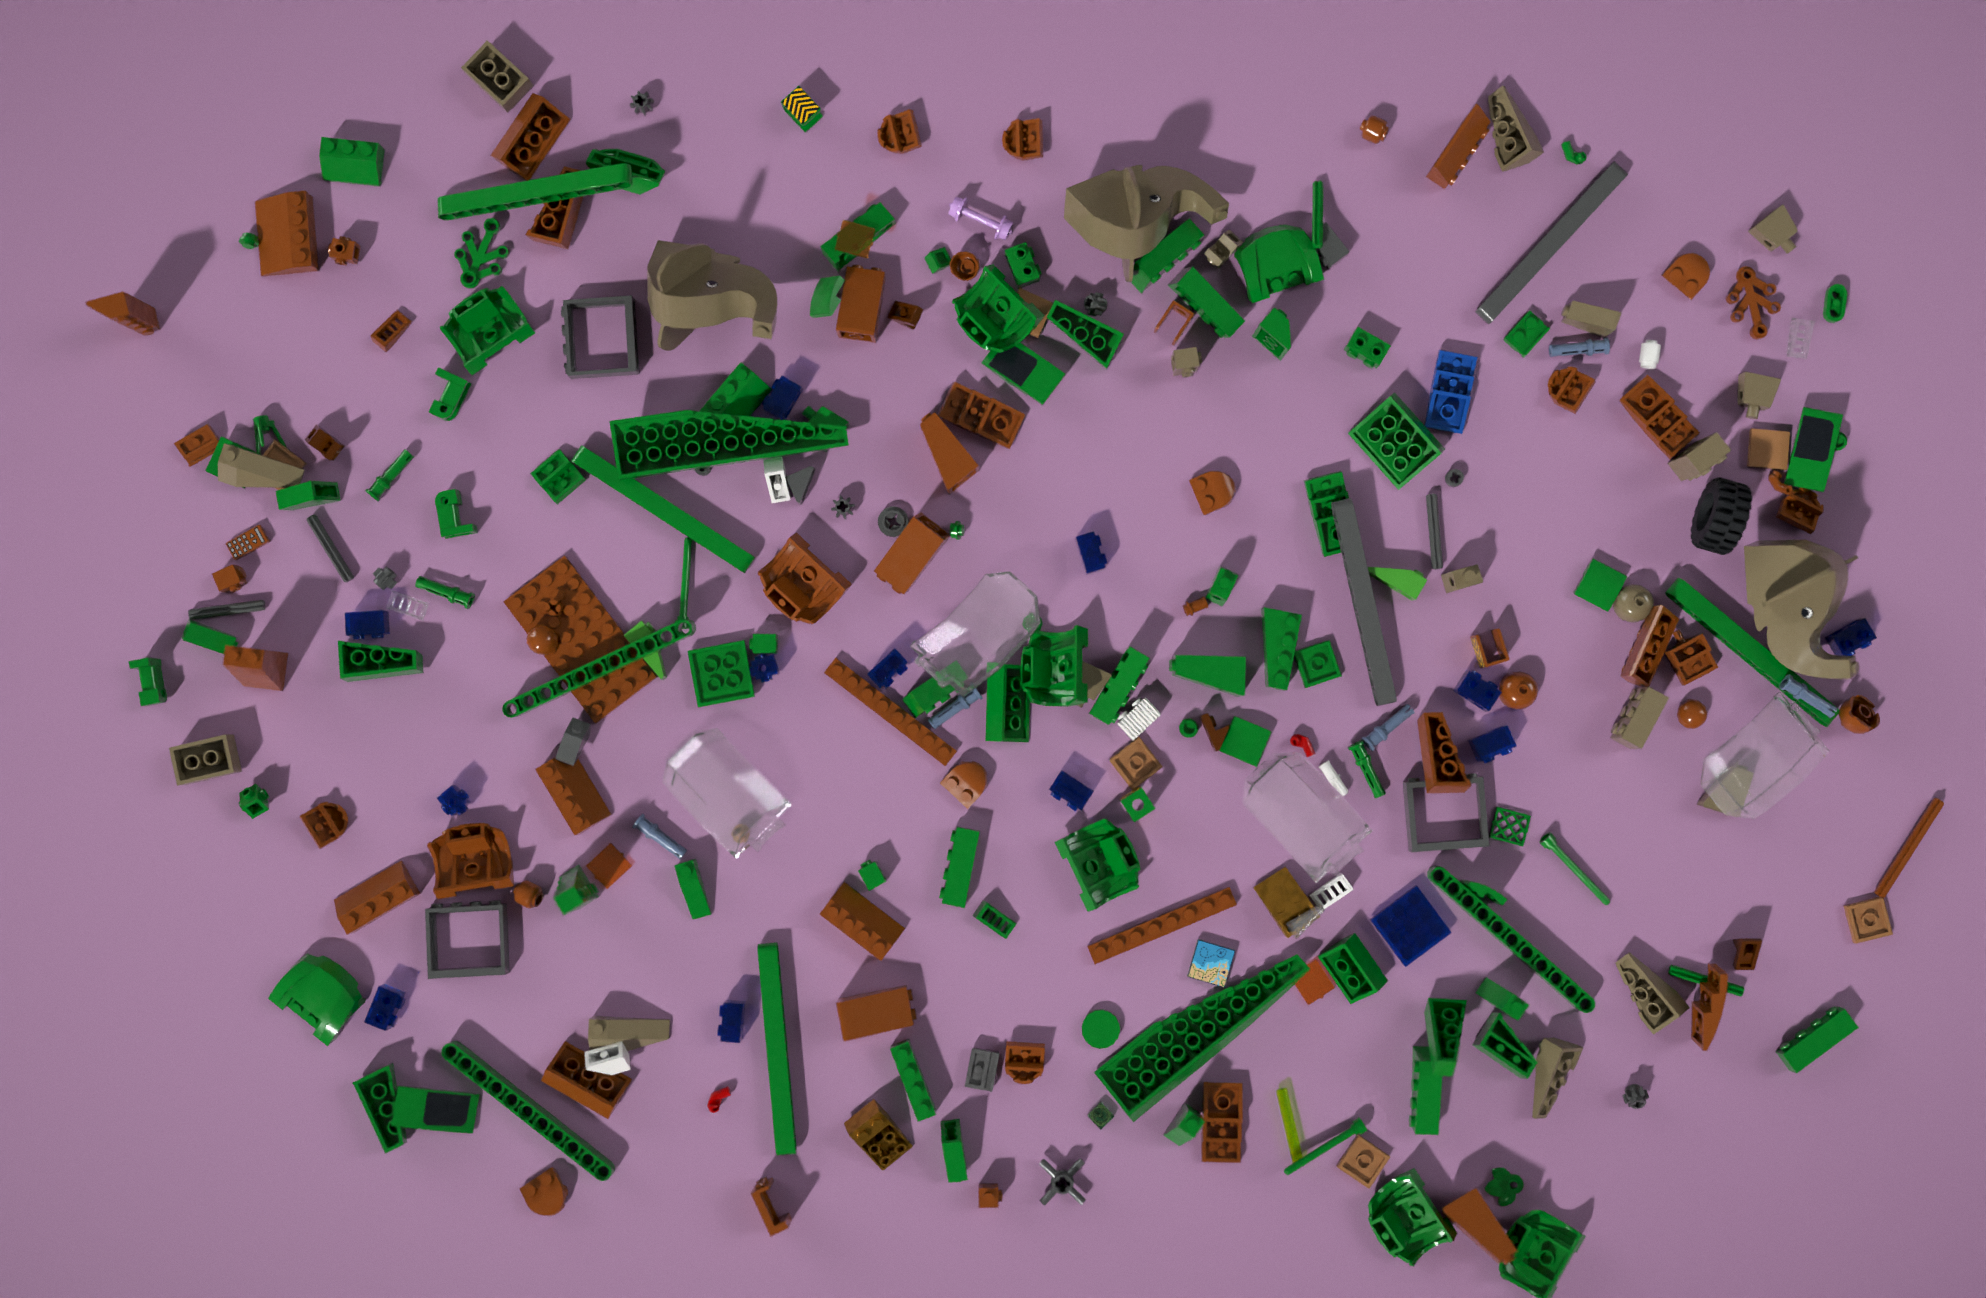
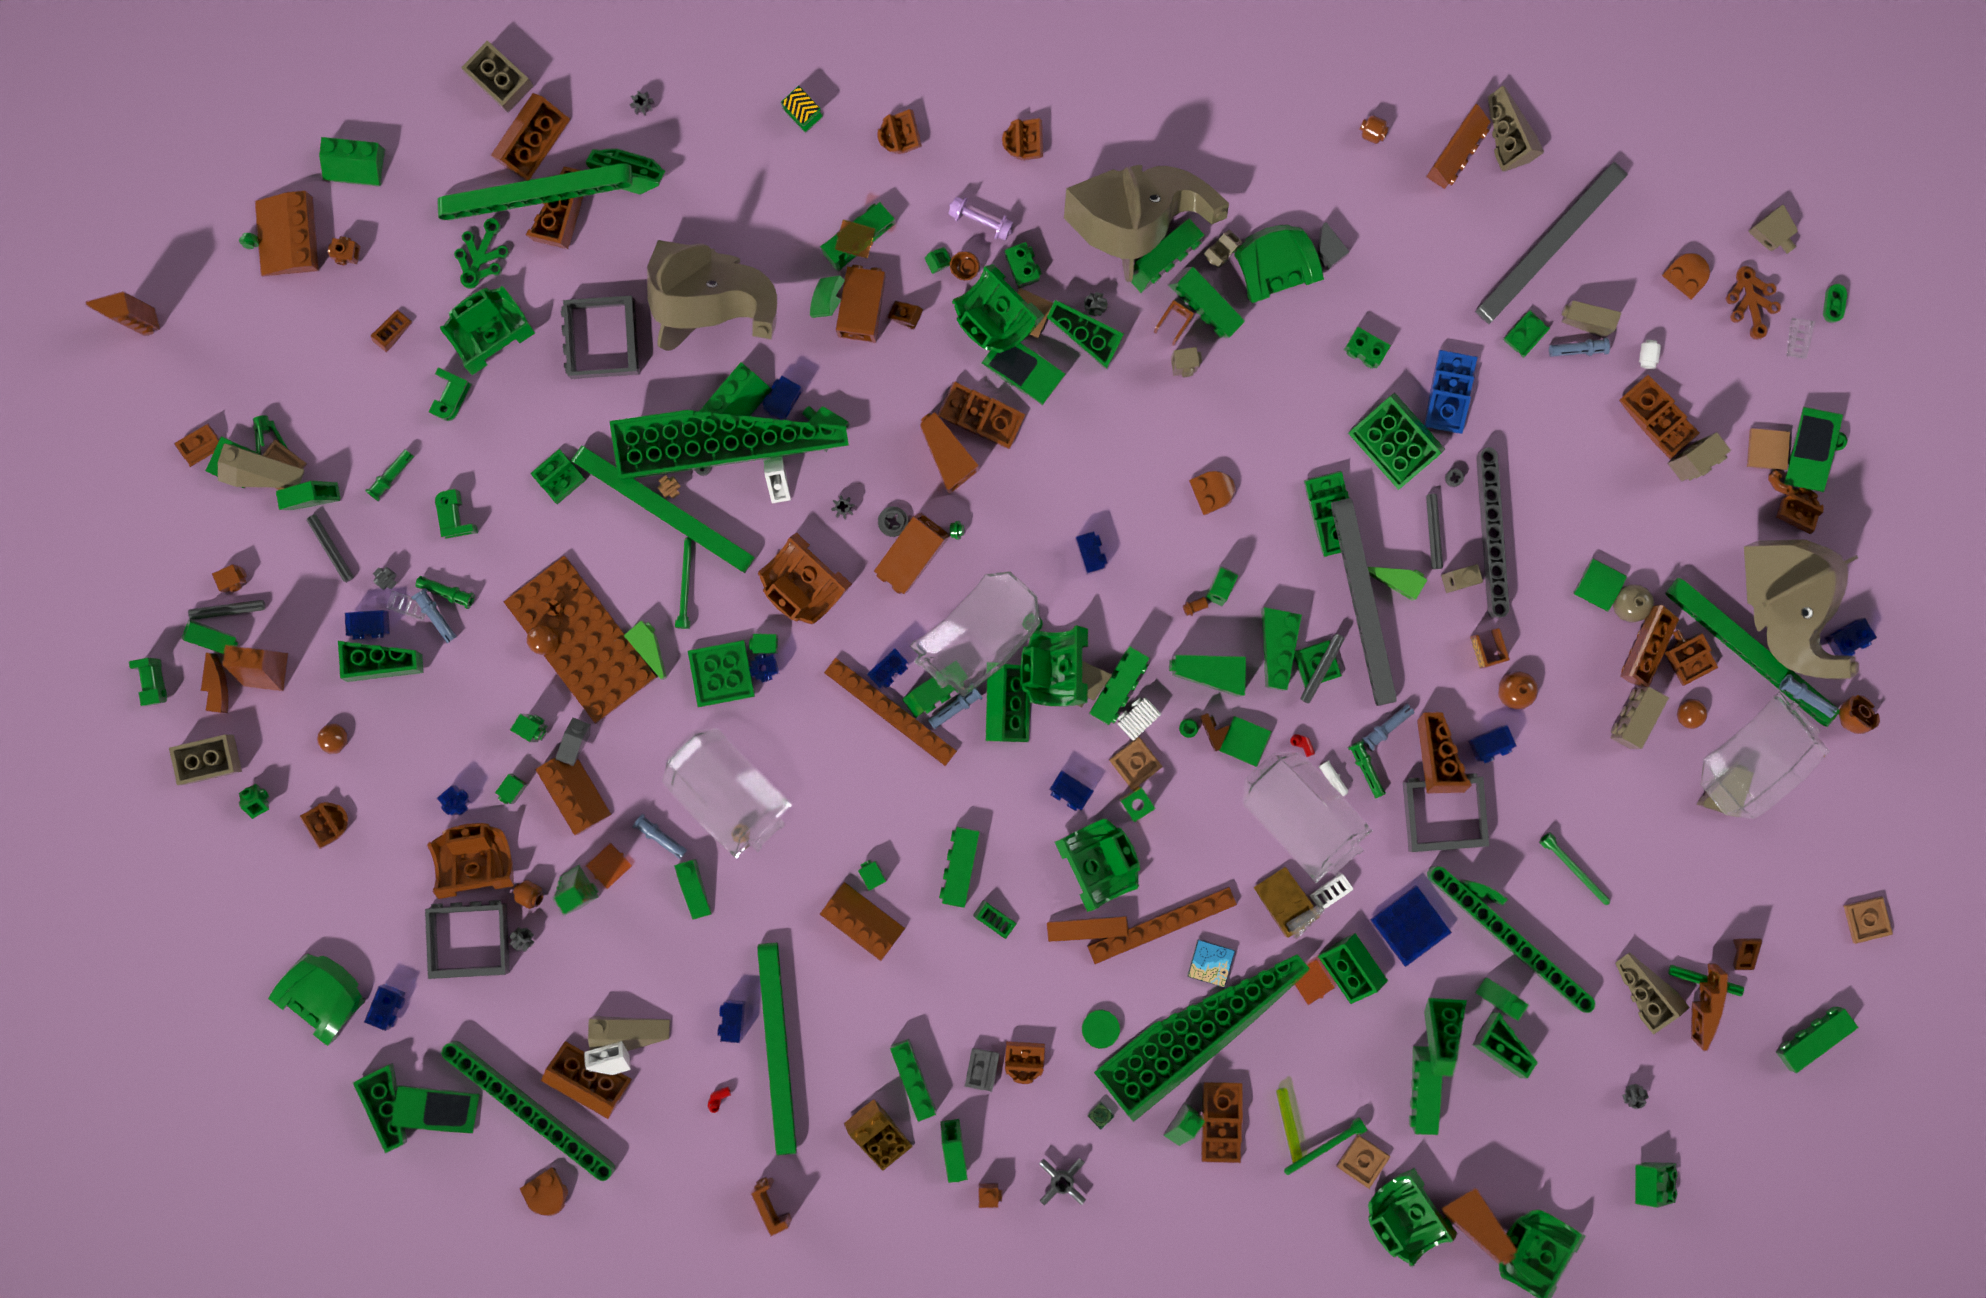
(215, 684): none -> dark orange slope
(247, 542): dark orange tile -> none
(324, 443): reddish brown brick -> none
(332, 738): none -> dark orange hair
(375, 898): dark orange slope -> none
(429, 607): none -> sand blue pin
(511, 789): none -> green brick
(521, 939): none -> dark grey gear
(530, 727): none -> green brick
(590, 668): green beam -> none
(669, 486): none -> medium nougat gear
(800, 482): dark grey slope -> none
(875, 1012): dark orange slope -> none
(966, 782): dark orange slope -> none
(1087, 928): none -> dark orange slope
(1274, 333): green slope -> none
(1317, 215): green axle -> none
(1322, 668): none -> dark grey axle
(1477, 691): clear blue brick -> none
(1497, 524): none -> dark grey beam
(1501, 1187): green plate -> none
(1506, 839): green window -> none
(1554, 1062): dark tan wedge -> none
(1569, 388): dark orange slope -> none
(1572, 156): green arm -> none
(1655, 1184): none -> green slope
(1721, 516): black tyre -> none
(1756, 392): dark tan torso -> none
(1909, 847): dark orange axle -> none

